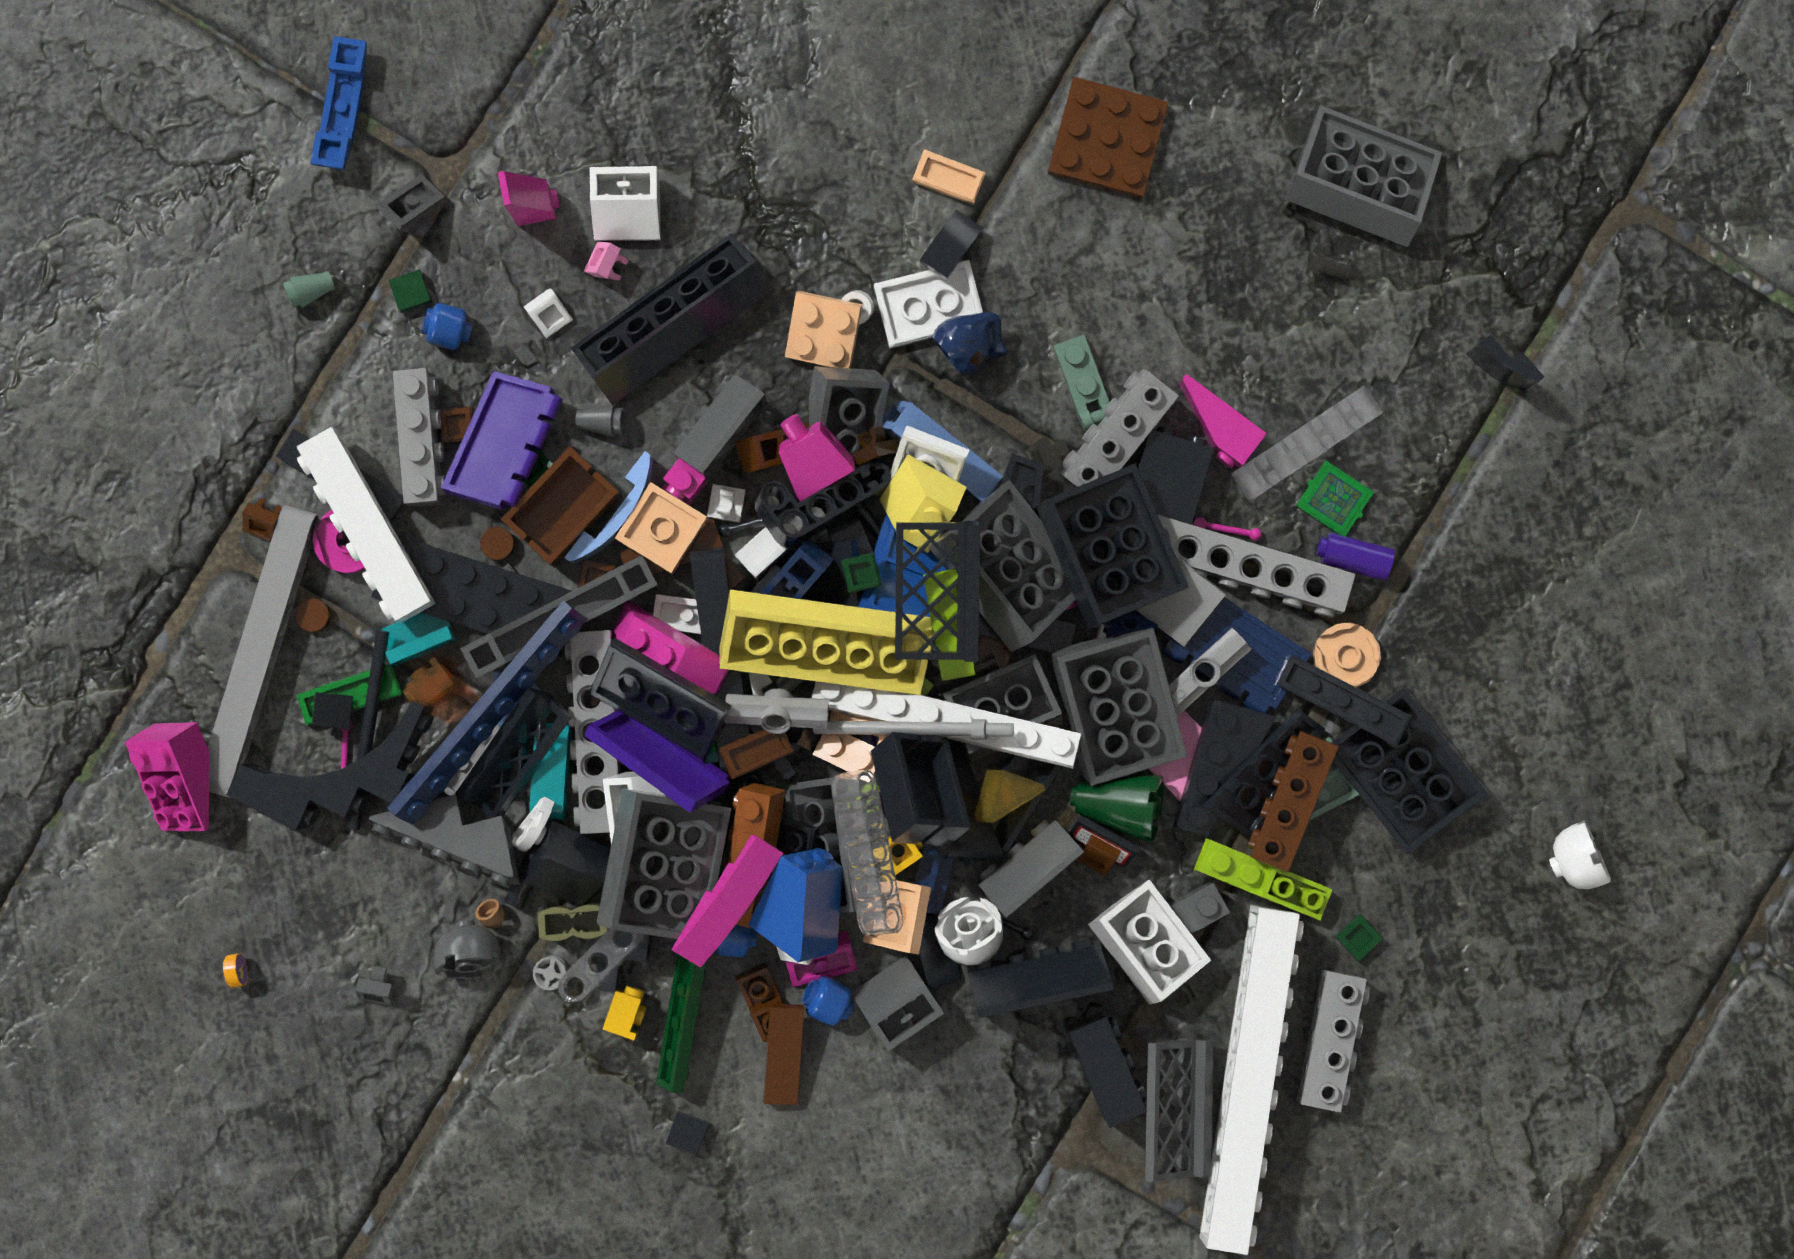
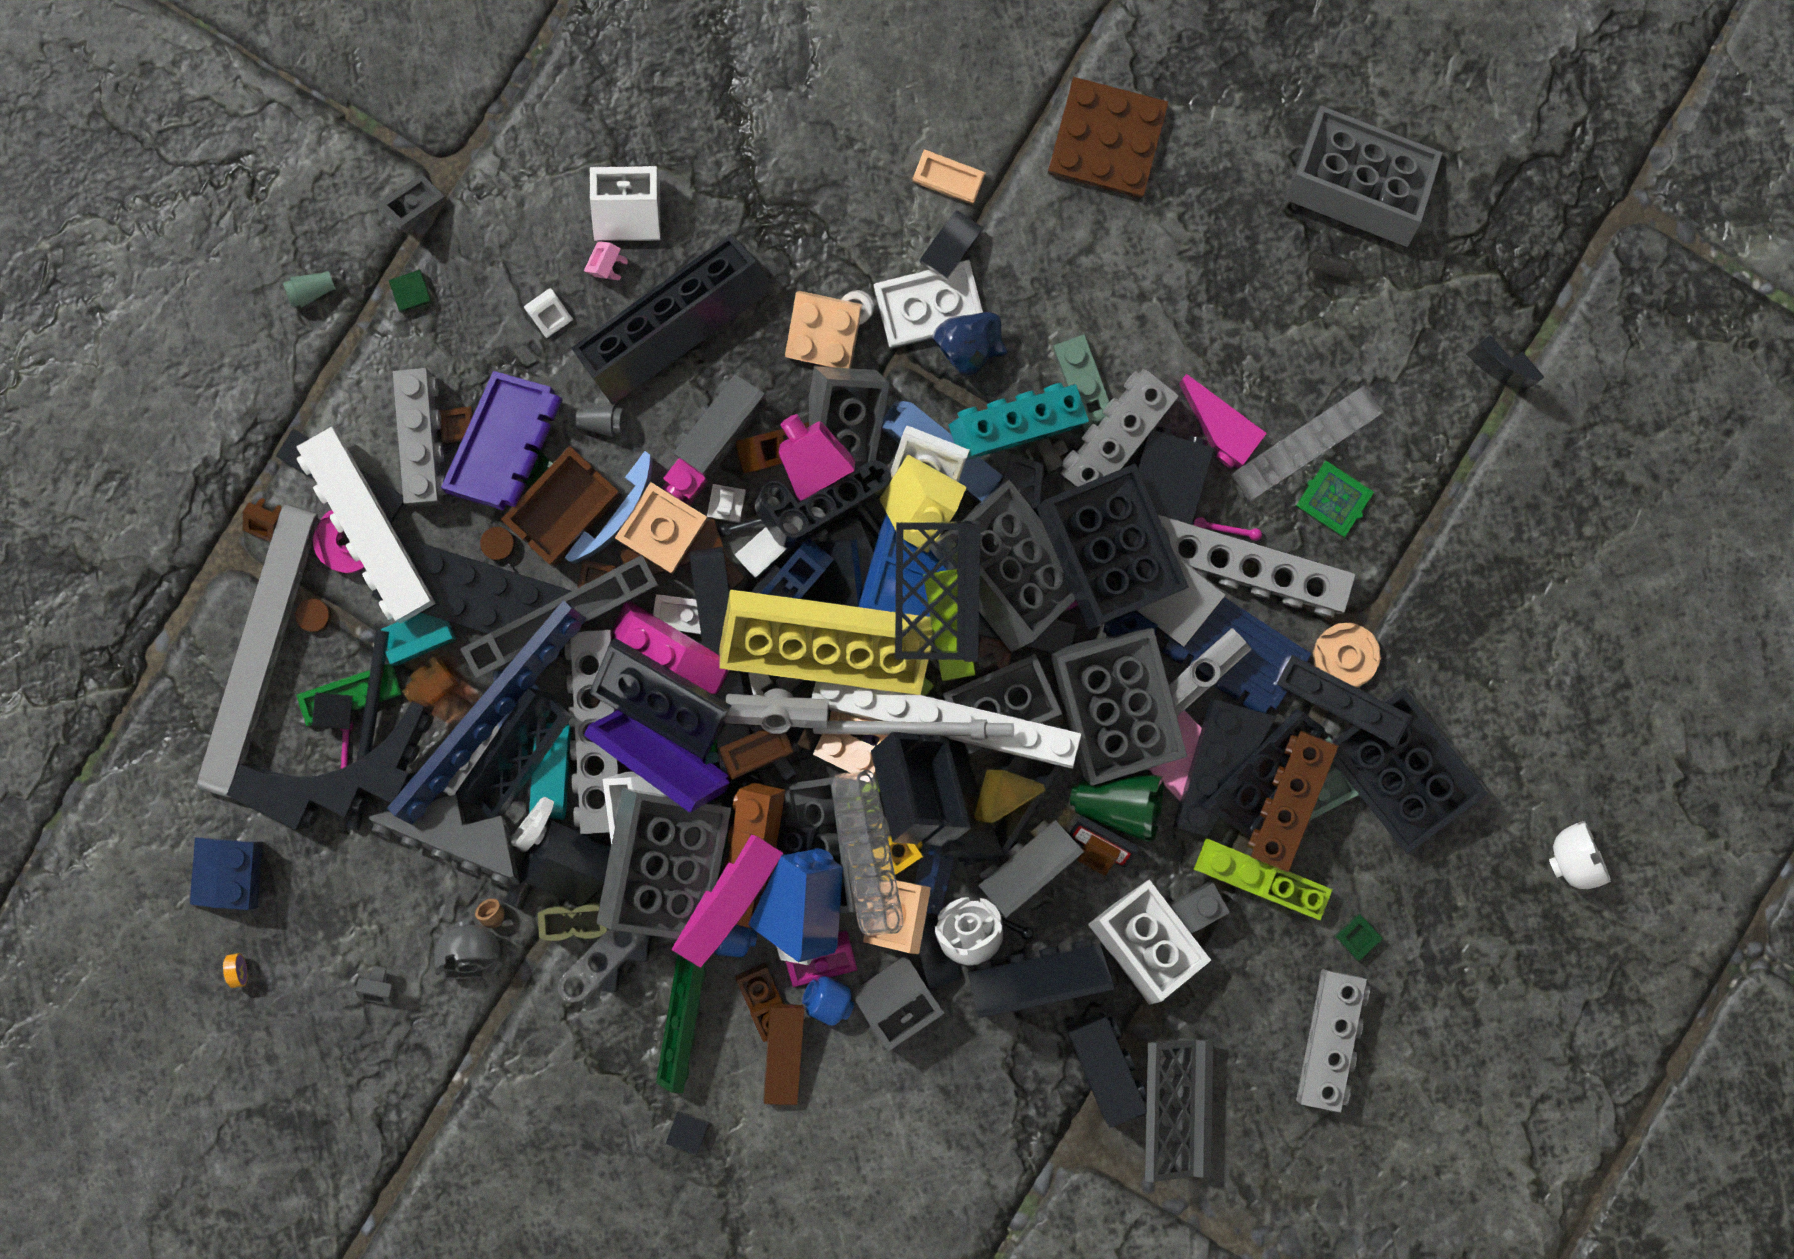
(174, 774): dark pink slope -> none
(226, 873): none -> dark blue slope
(342, 103): blue slope -> none
(446, 326): blue head -> none
(528, 198): dark pink slope -> none
(545, 972): light grey wheel -> none
(625, 1012): yellow brick -> none
(861, 572): dark green tile -> none
(875, 446): dark brown tile -> none
(1020, 421): none -> teal brick
(1249, 1080): white brick -> none
(1356, 556): dark purple brick -> none

